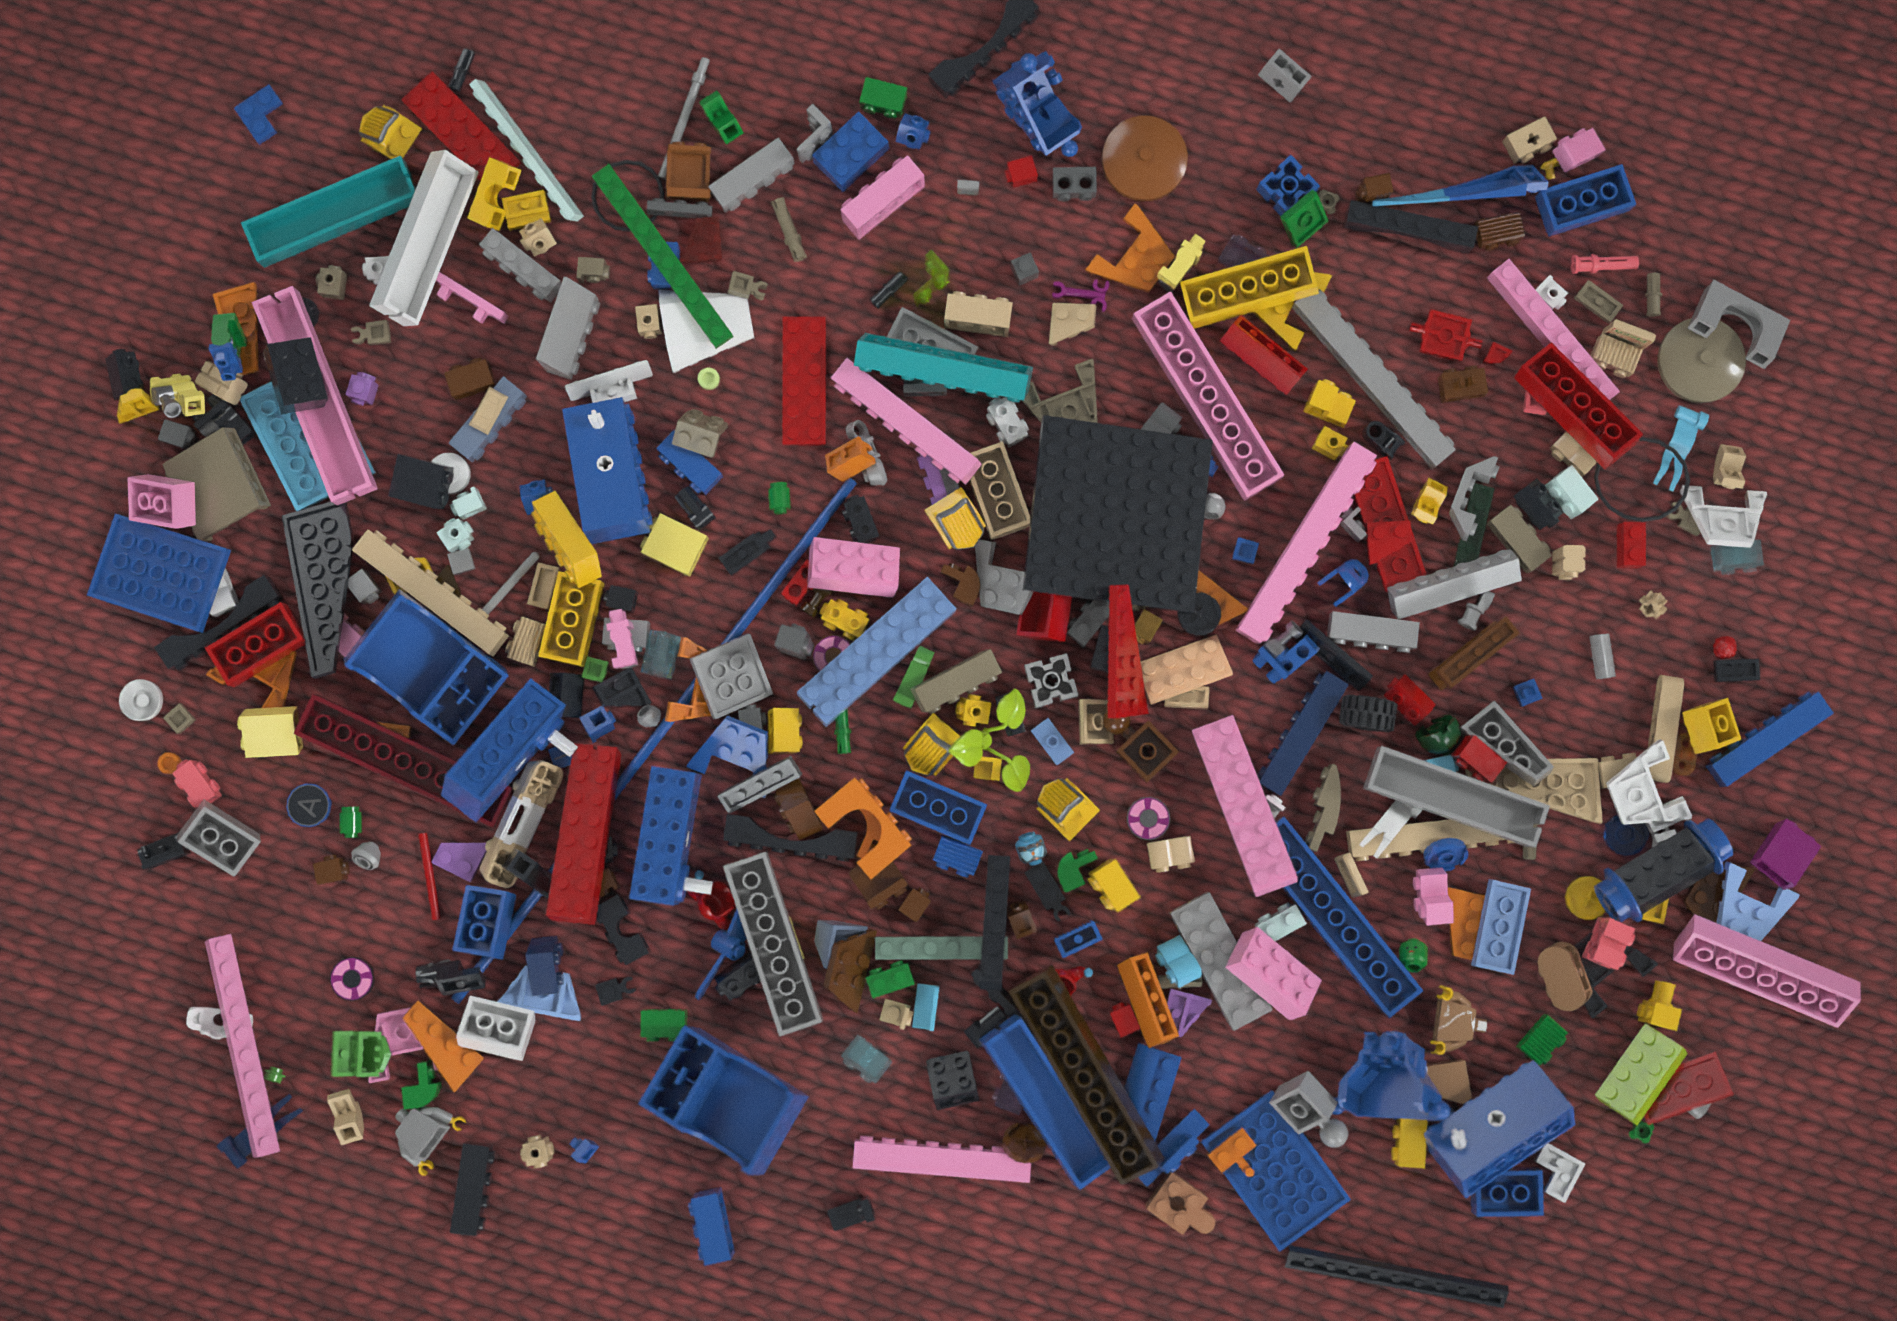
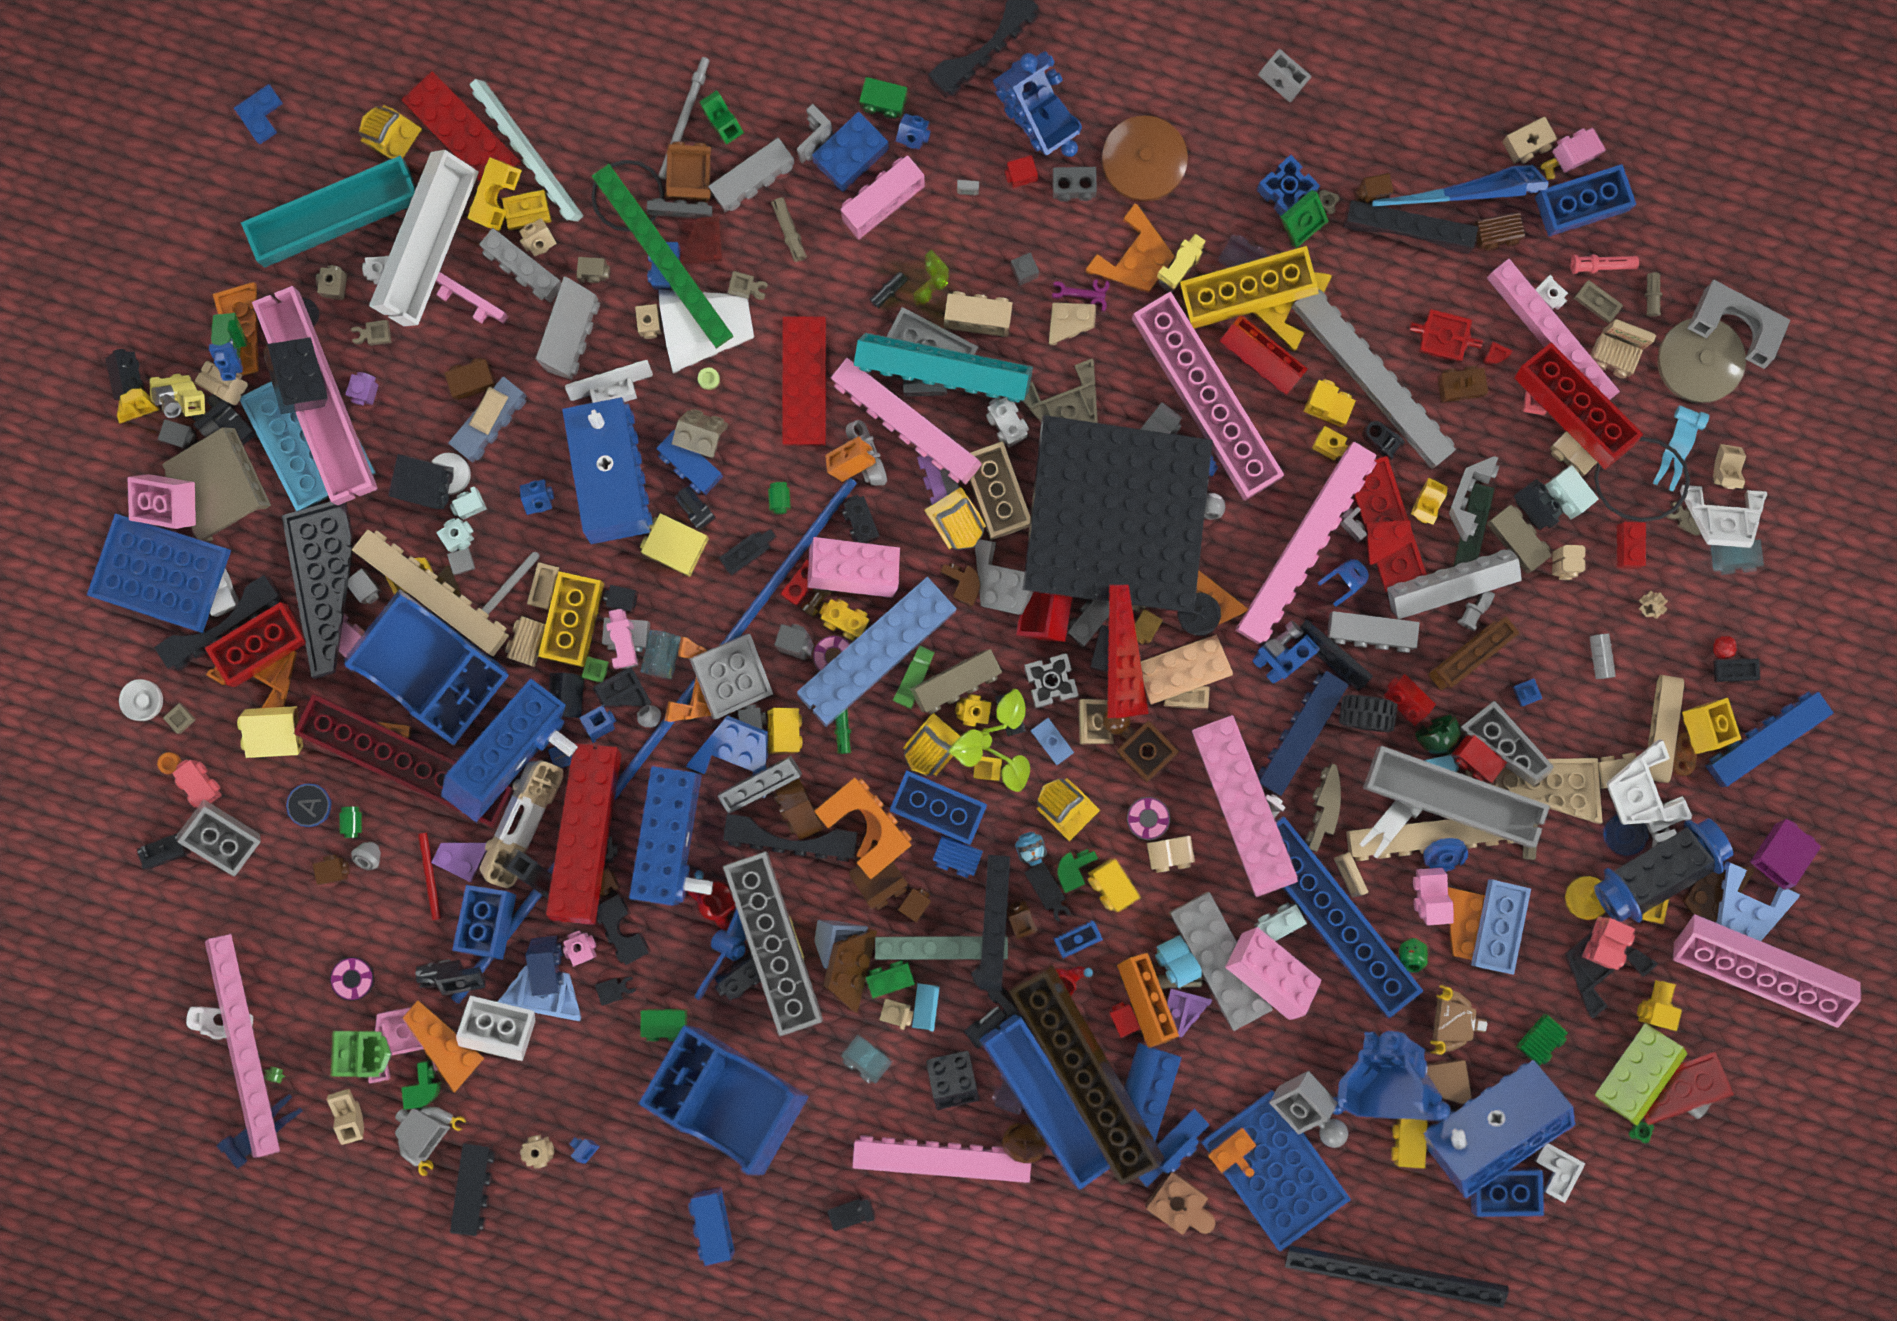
(461, 70): black axle -> none
(566, 539): yellow brick -> none
(587, 948): none -> bright pink brick
(1245, 551): blue plate -> none
(1564, 976): medium nougat brick -> none

